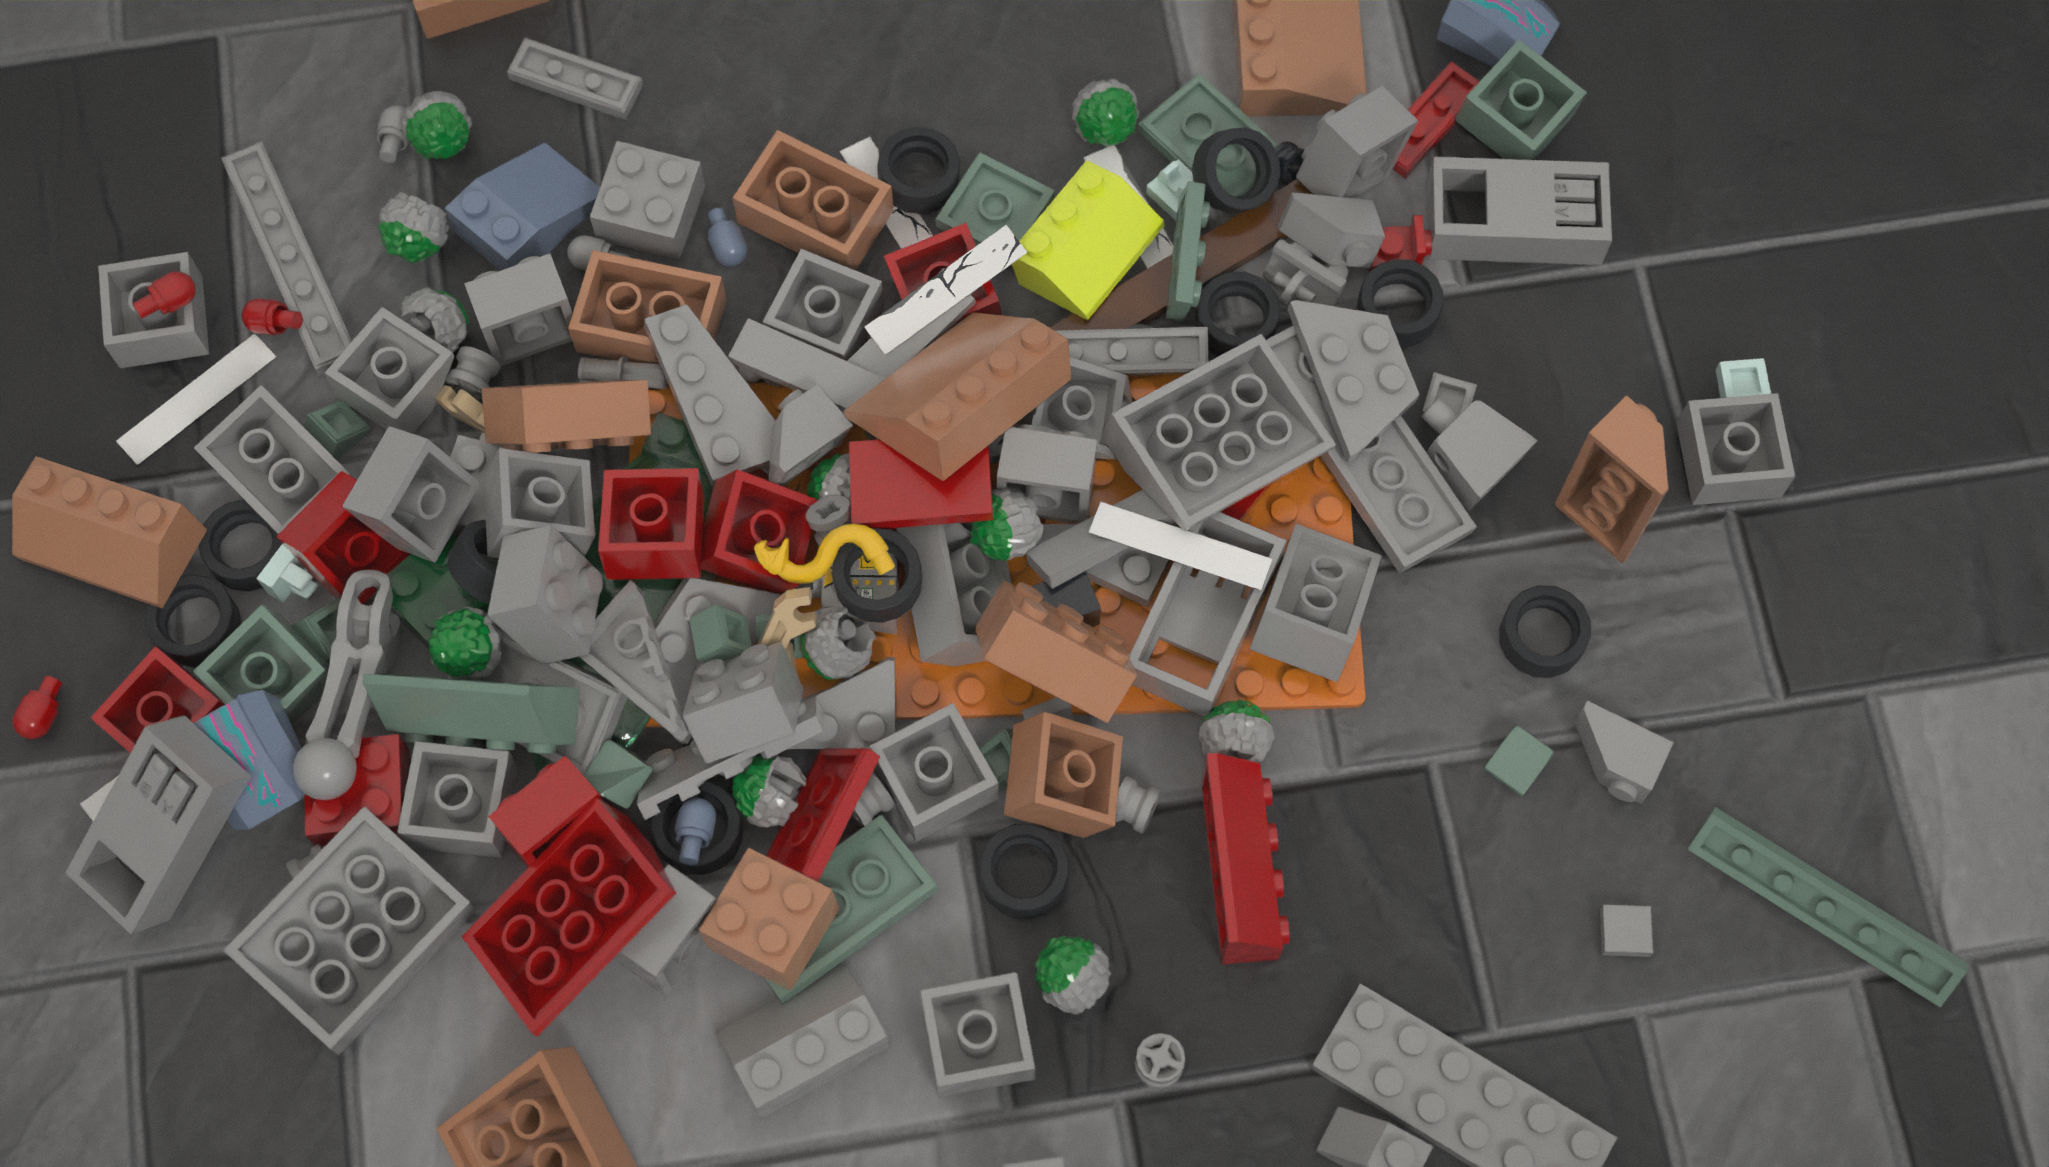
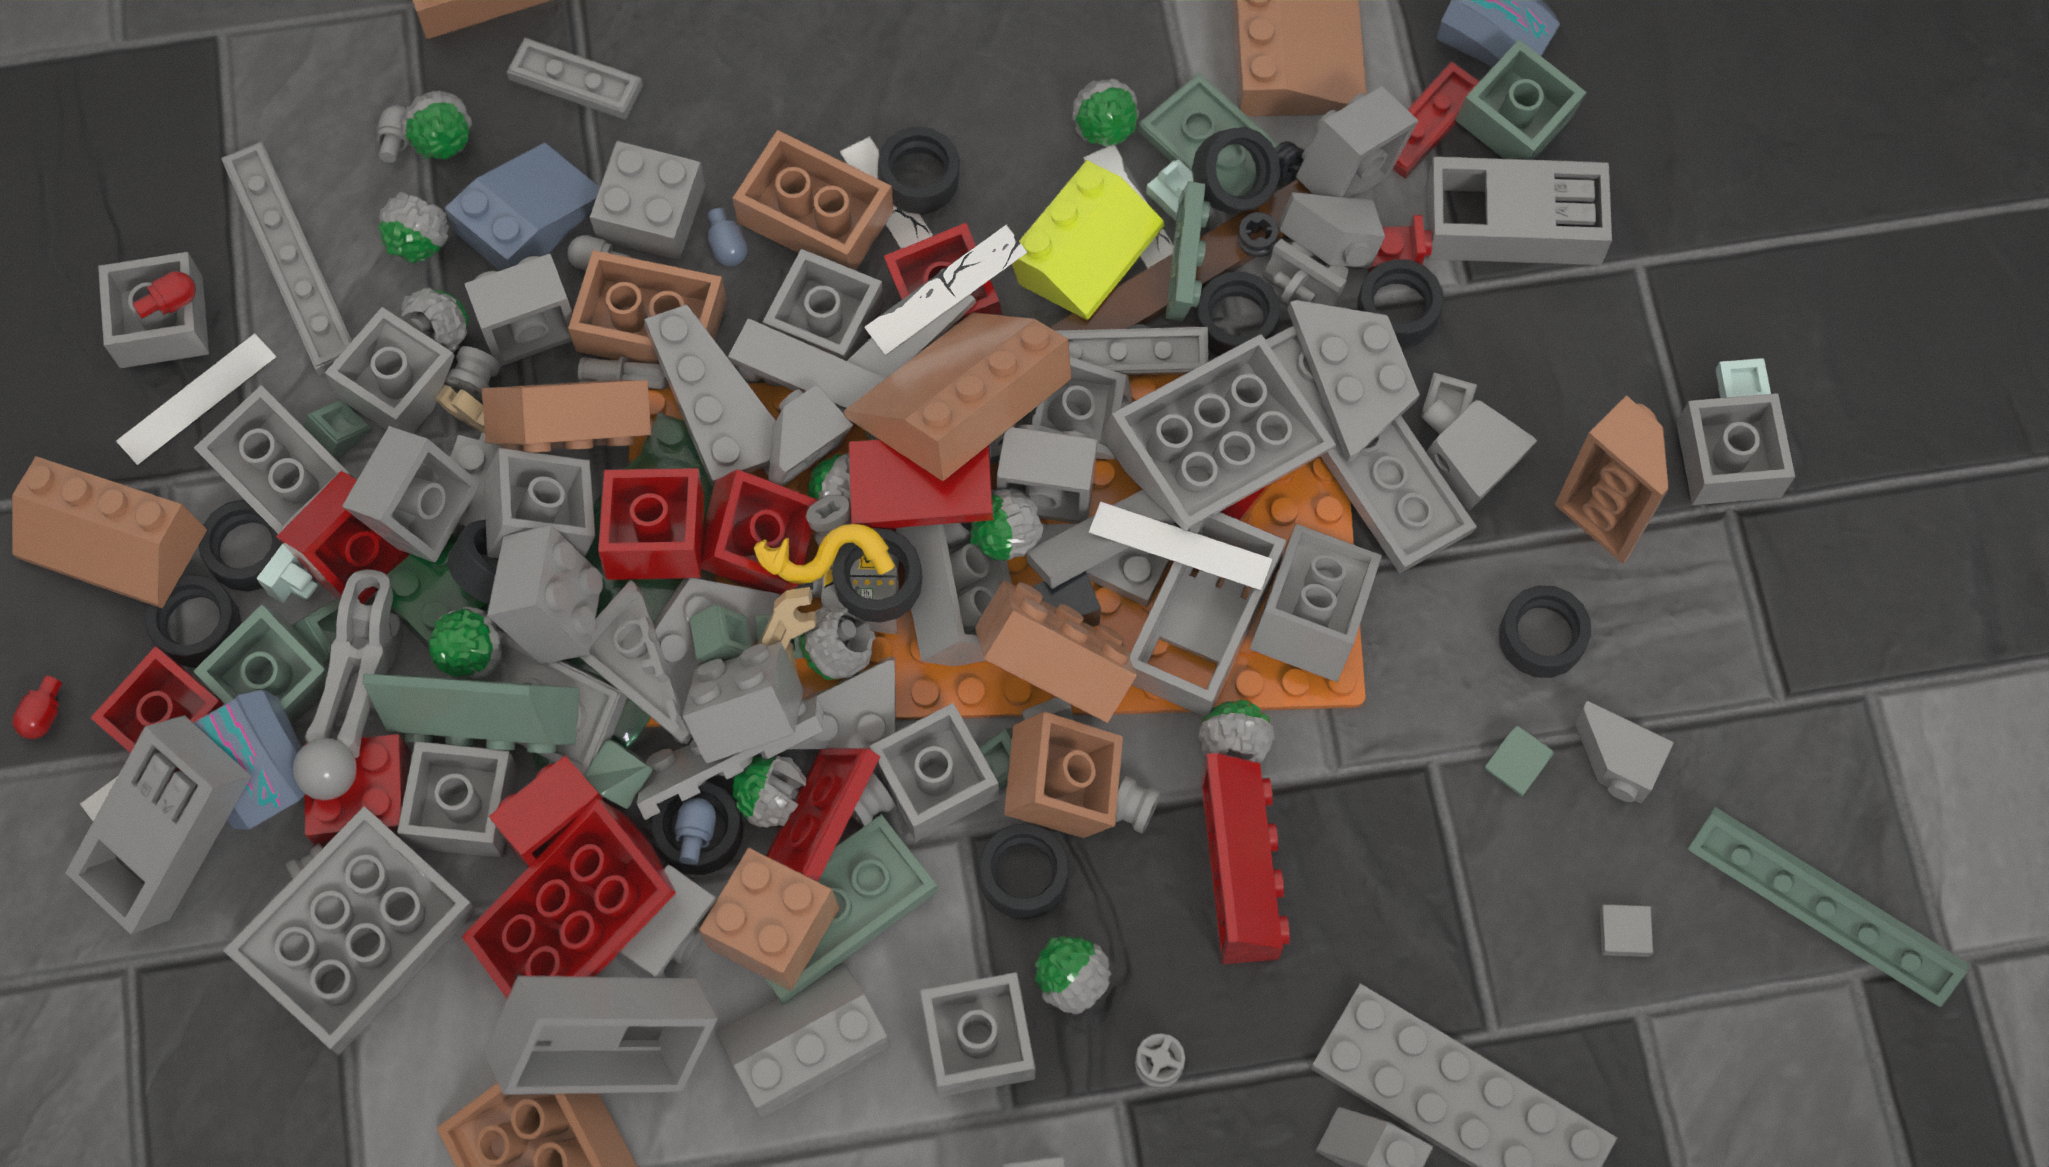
(269, 317): red cylinder -> none
(570, 1032): none -> light grey piece
(992, 198): sand green plate -> none
(1253, 223): none -> black bush

